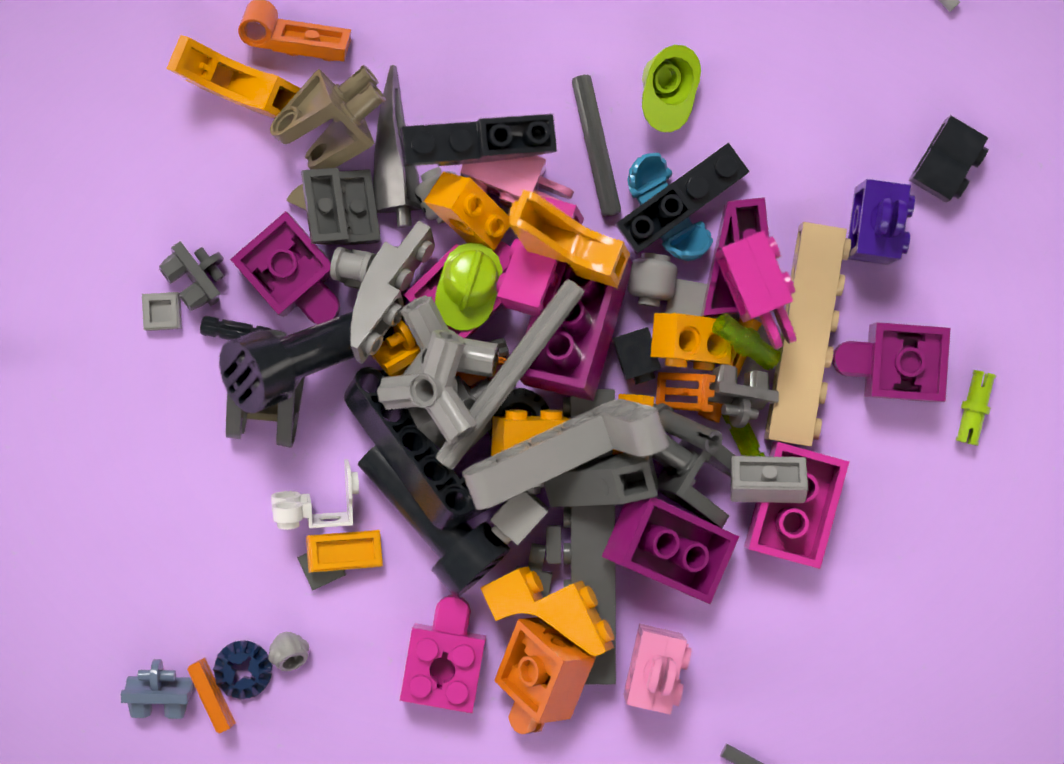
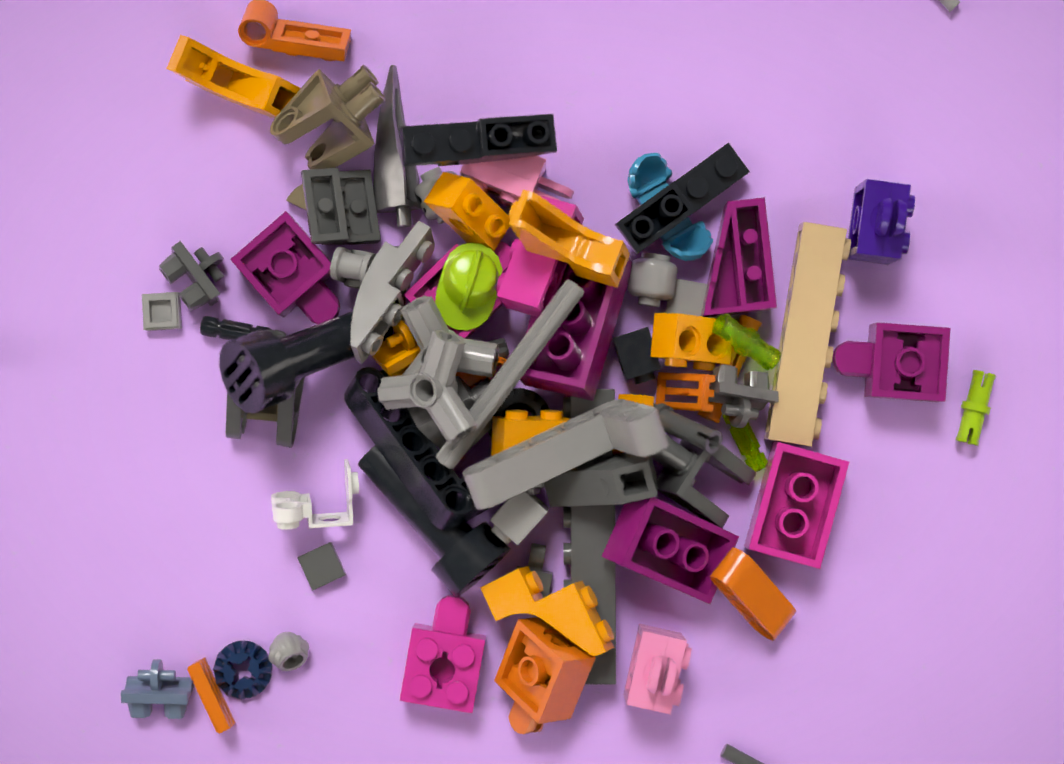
(344, 551): light orange tile -> none
(553, 544): dark grey tile -> none
(596, 145): dark grey axle -> none
(670, 87): lime piece -> none
(753, 594): none -> orange beam
(759, 284): dark pink brick -> none
(768, 479): light grey slope -> none
(949, 159): black brick -> none

